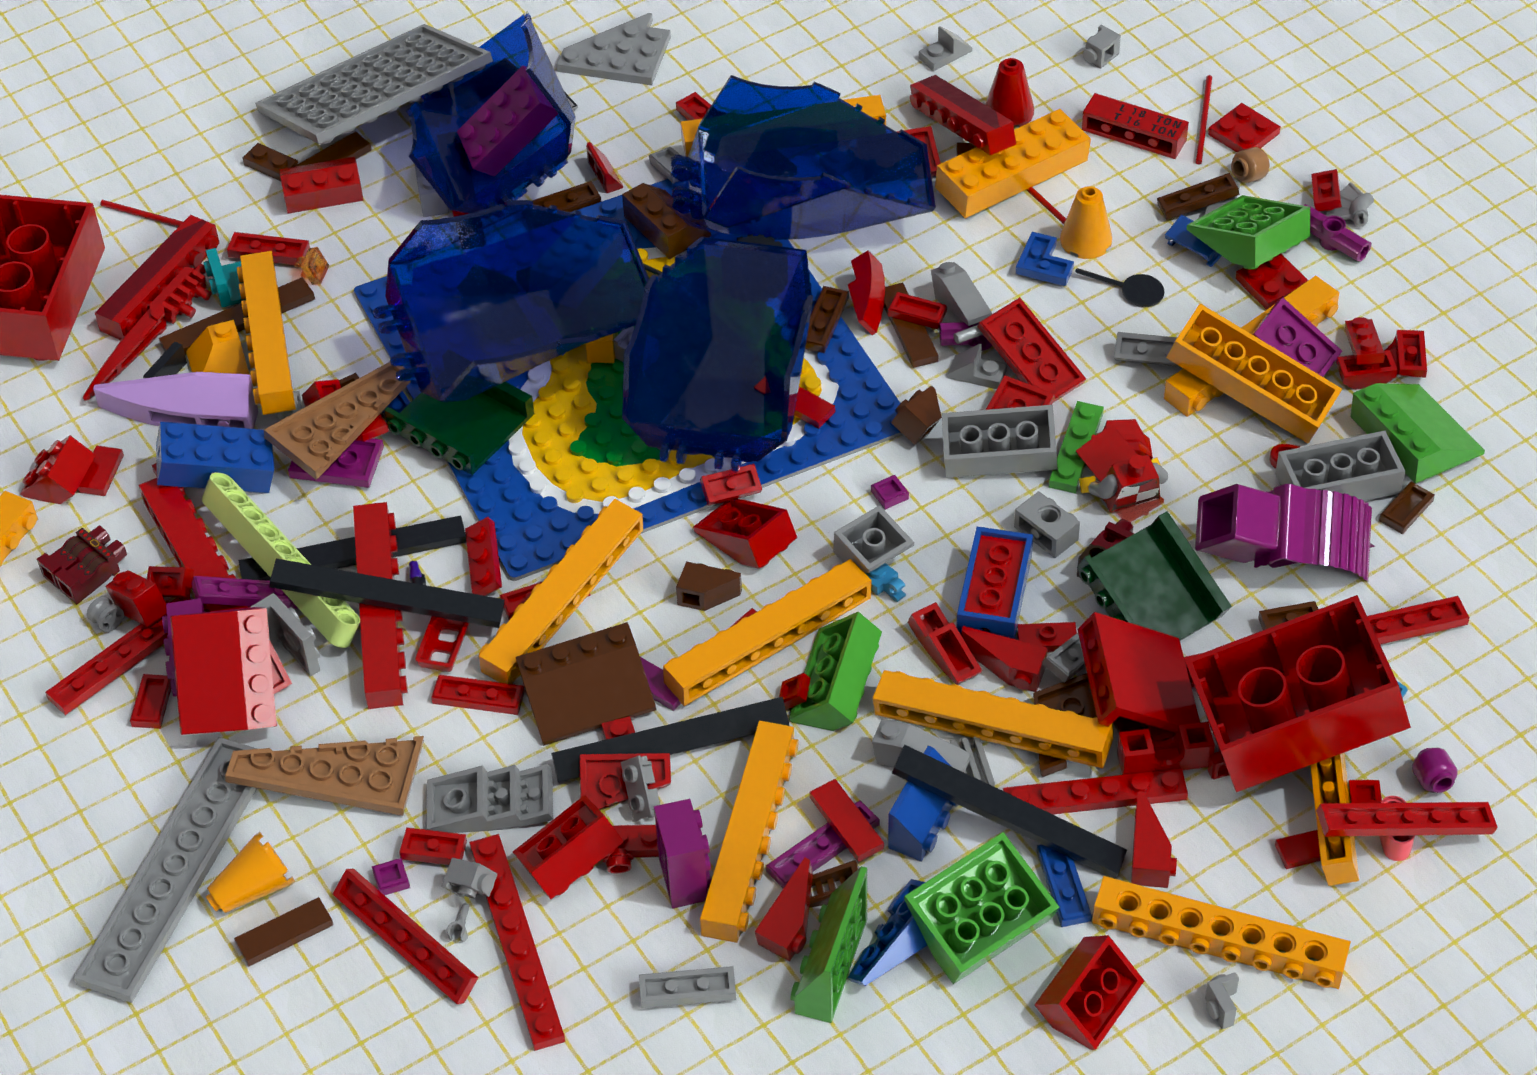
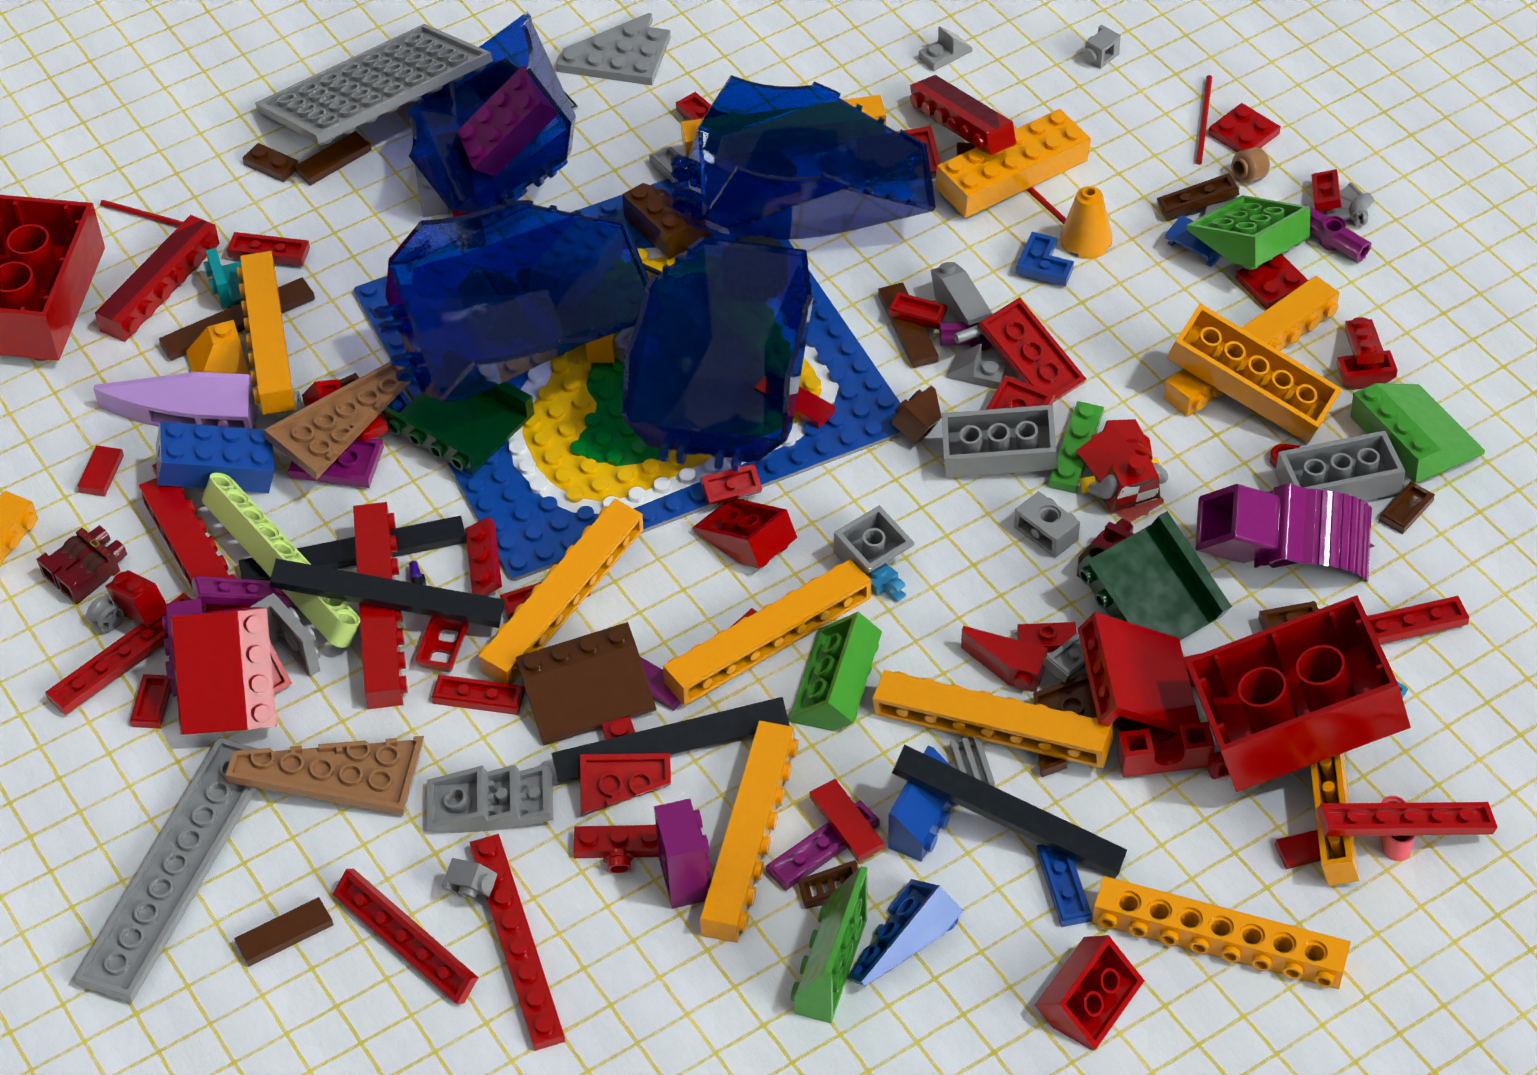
(58, 471): red slope -> none
(169, 363): black tile -> none
(172, 580): red plate -> none
(173, 300): red piece -> none
(249, 876): light orange cone -> none
(313, 266): clear orange tile -> none
(321, 185): red slope -> none
(391, 876): magenta tile -> none
(432, 846): red plate -> none
(459, 925): light grey hand -> none
(568, 847): red slope -> none
(571, 198): reddish brown tile -> none
(602, 169): red slope -> none
(637, 774): light grey hinge -> none
(687, 987): light grey plate -> none
(706, 586): reddish brown slope -> none
(786, 922): red slope -> none
(795, 690): red tile -> none
(825, 318): reddish brown tile -> none
(868, 291): red slope -> none
(889, 492): magenta tile -> none
(893, 735): light grey slope -> none
(944, 643): red slope -> none
(980, 907): bright green slope -> none
(995, 581): brick -> none
(1011, 92): red cone -> none
(1103, 791): red plate -> none
(1135, 126): red brick -> none
(1137, 289): black piece -> none
(1143, 348): light grey plate -> none
(1151, 848): red slope -> none
(1219, 1001): light grey bracket -> none
(1297, 338): magenta plate -> none
(1364, 791): red plate -> none
(1409, 353): red slope -> none
(1435, 770): magenta head -> none

